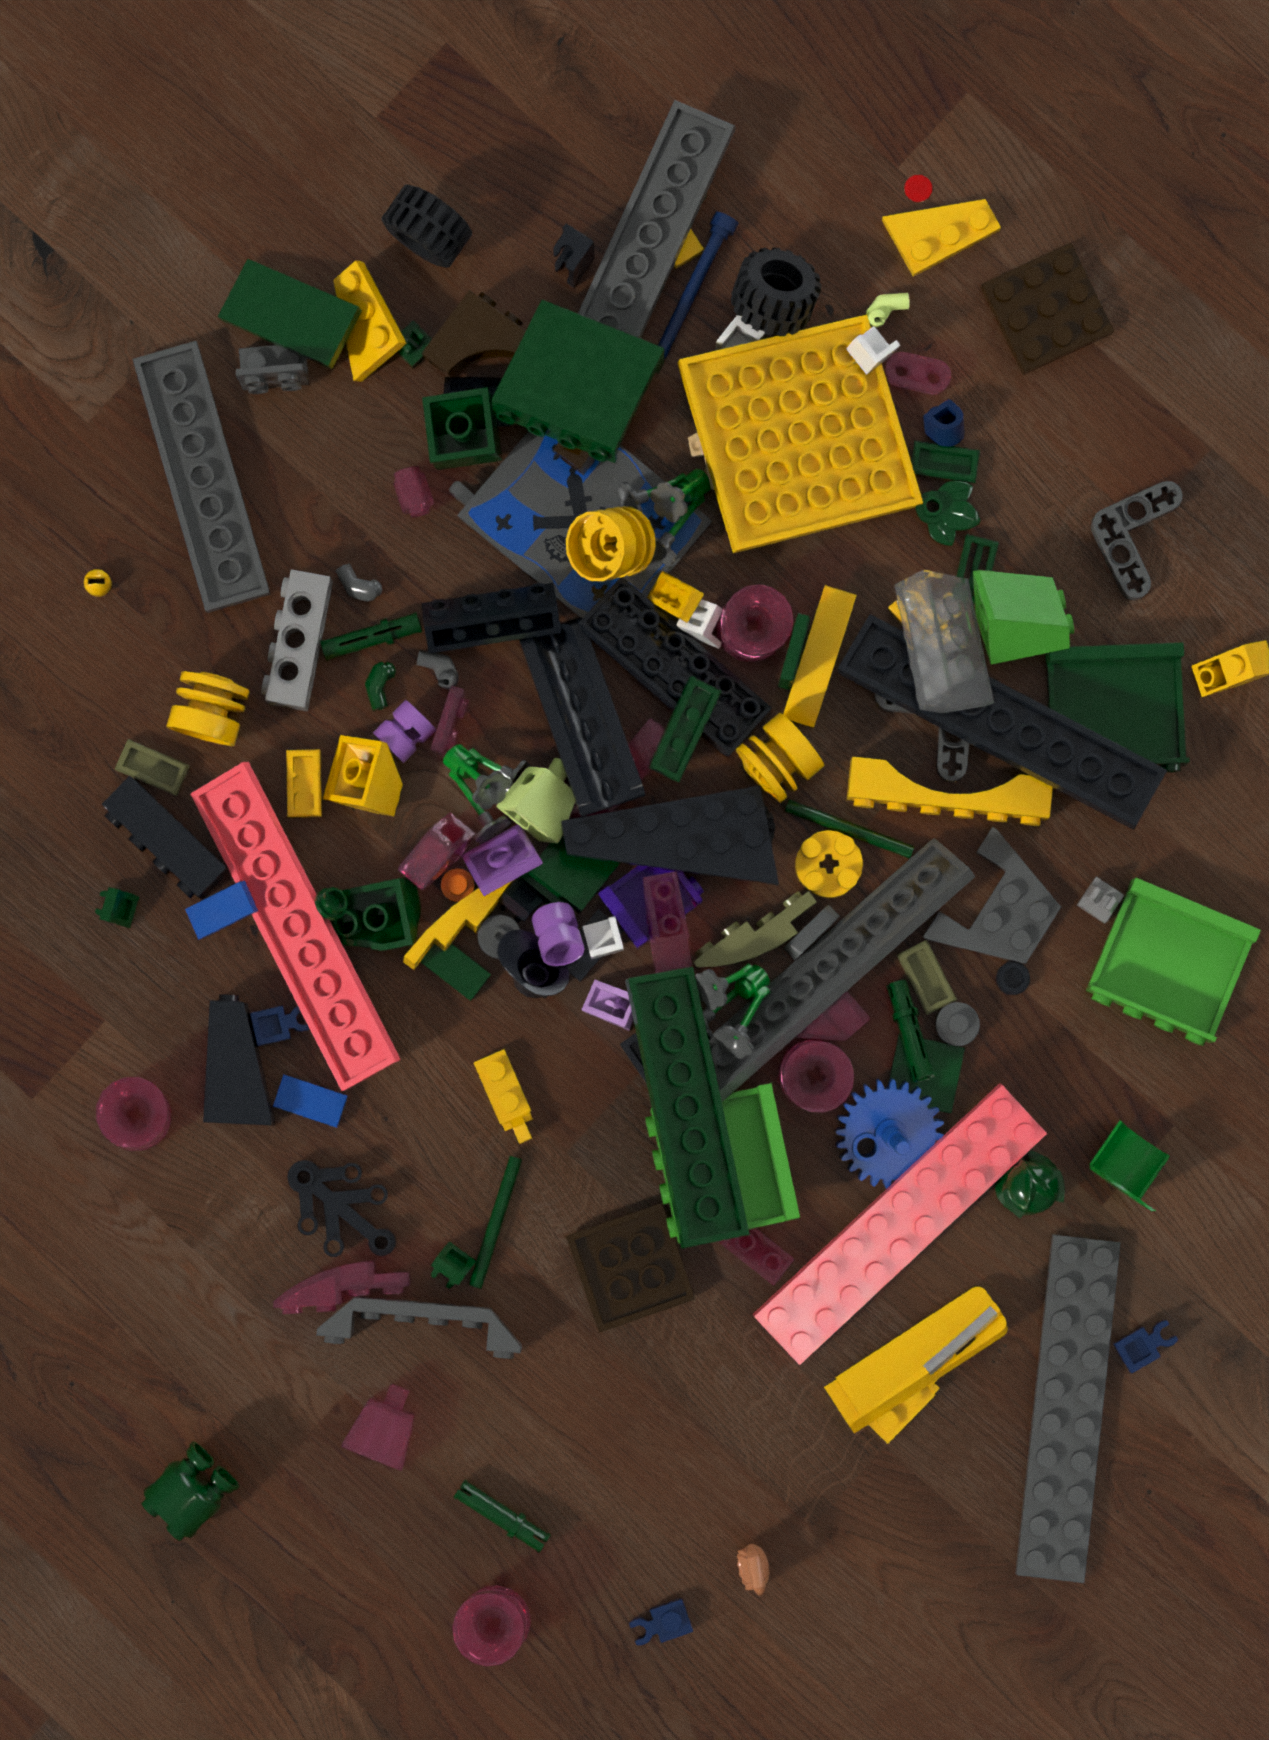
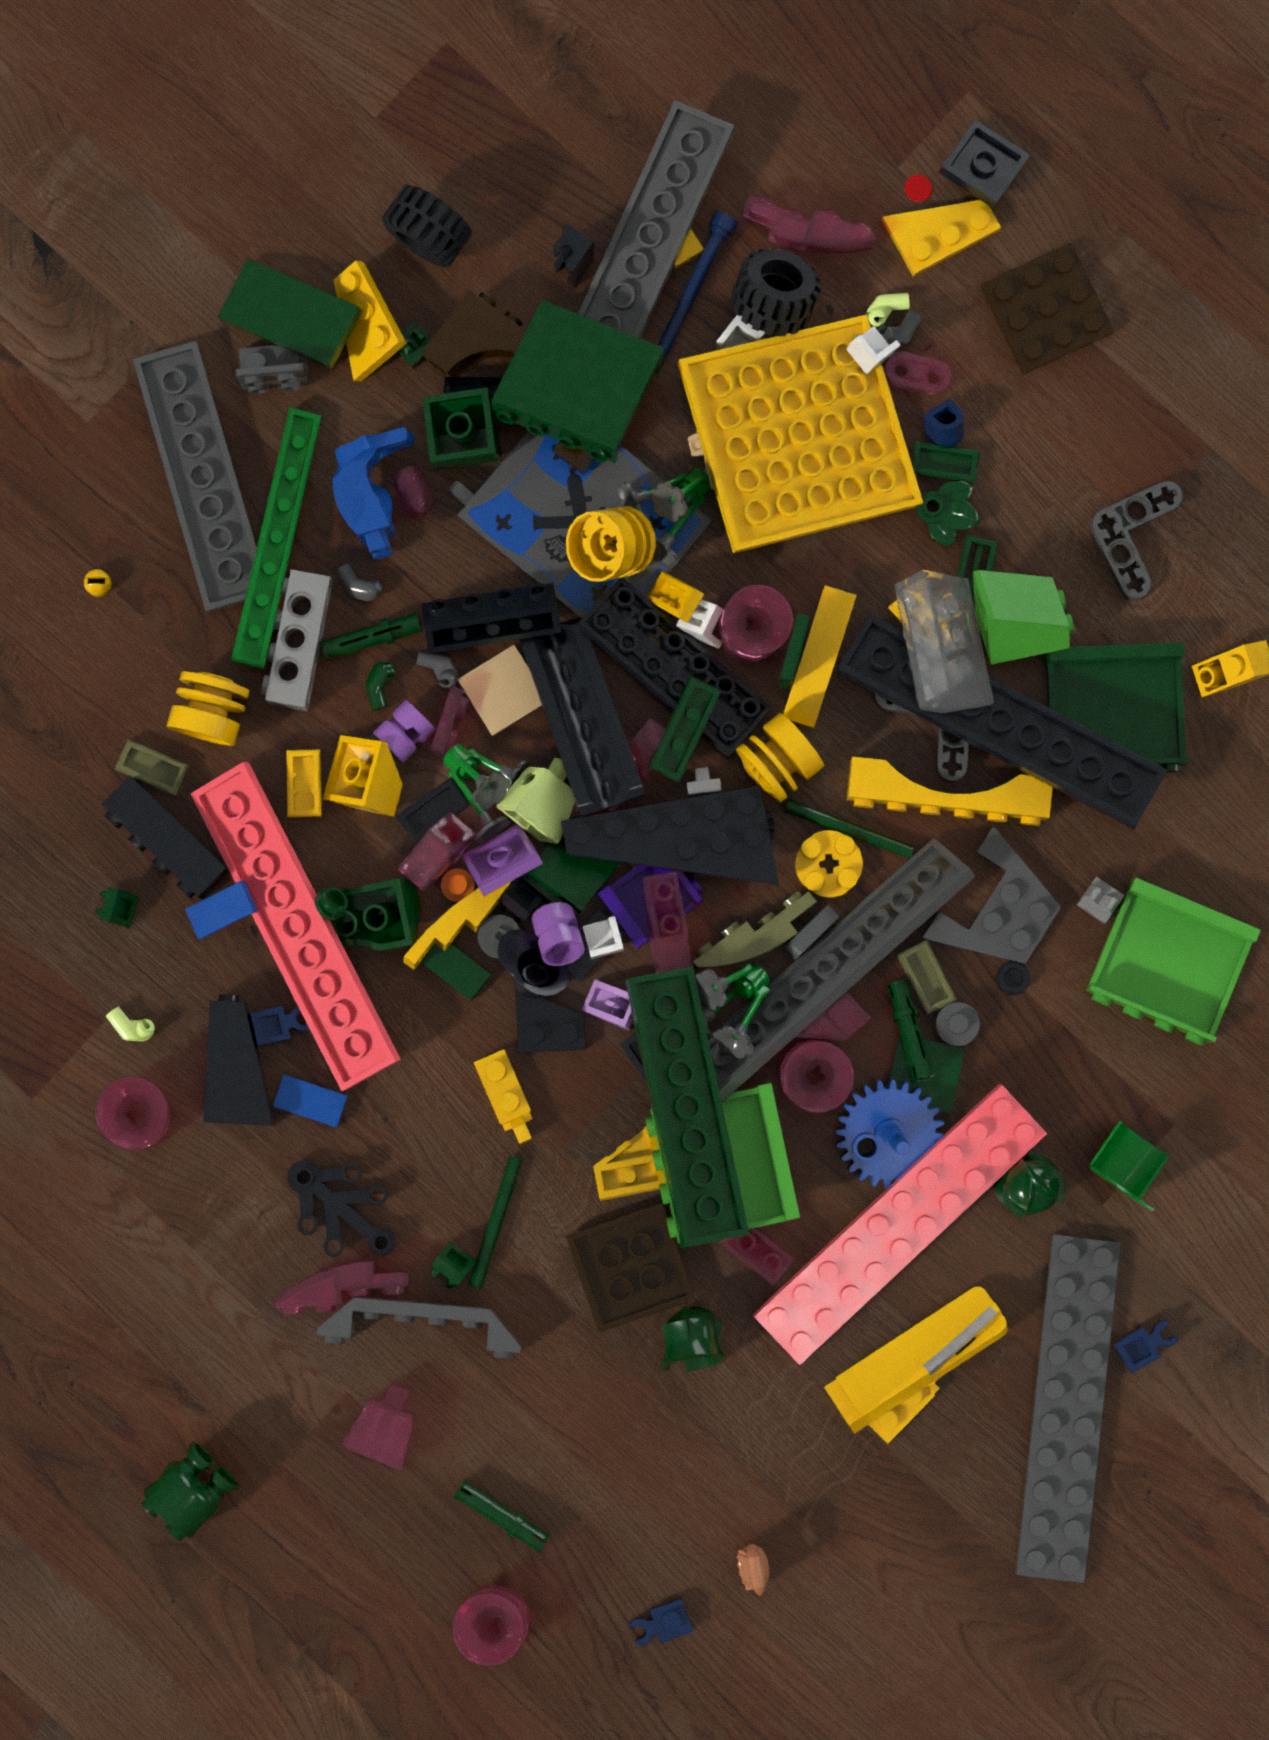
(130, 1029): none -> yellowish green arm
(276, 538): none -> green tile
(359, 500): none -> blue hips
(431, 809): none -> black tile
(501, 690): none -> tan tile
(547, 1026): none -> black wing
(629, 1169): none -> yellow wing
(692, 1337): none -> dark green helmet
(703, 784): none -> light grey tile
(821, 234): none -> clear pink slope
(903, 332): none -> dark grey arm
(984, 164): none -> black plate

